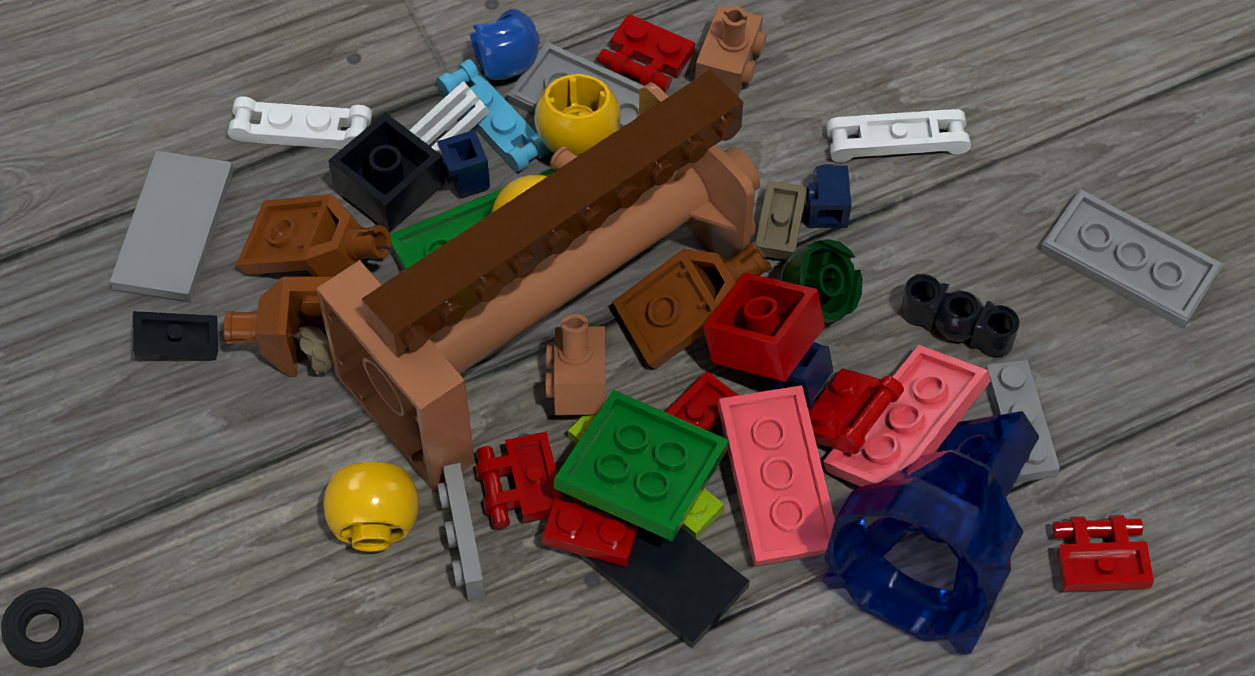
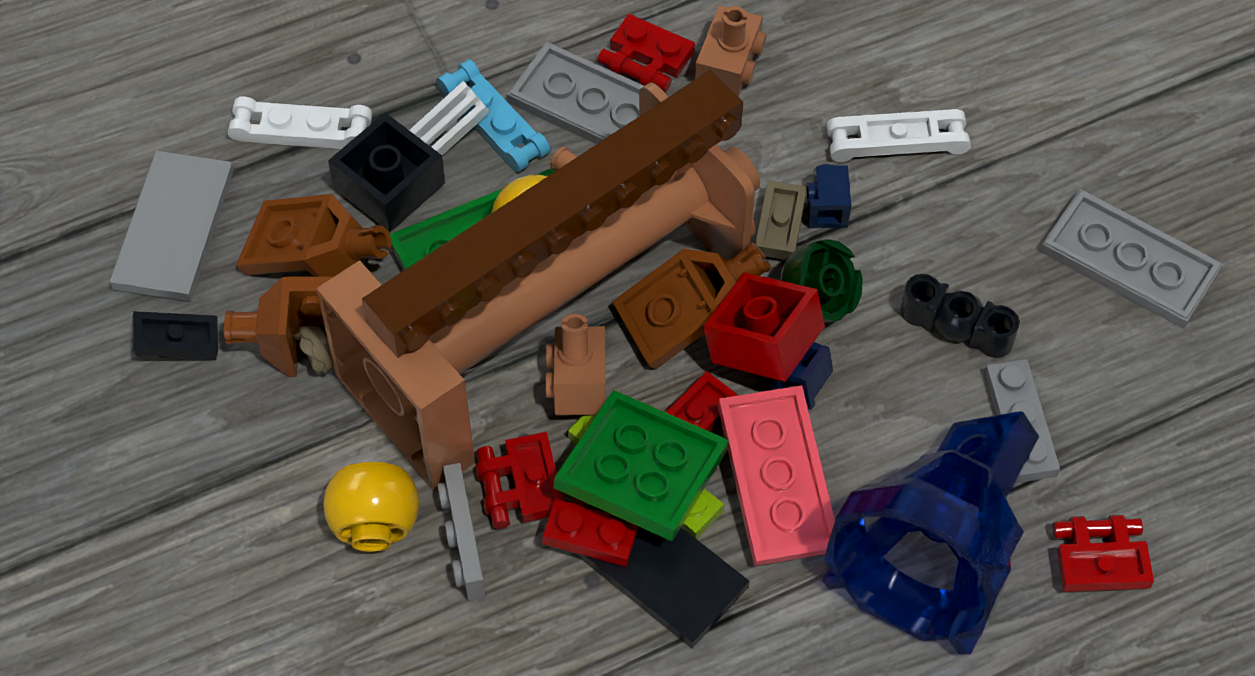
(28, 606): black tyre -> none
(465, 163): dark blue brick -> none
(506, 46): blue piece -> none
(576, 113): yellow wheel -> none
(851, 409): red plate -> none
(933, 402): coral plate -> none

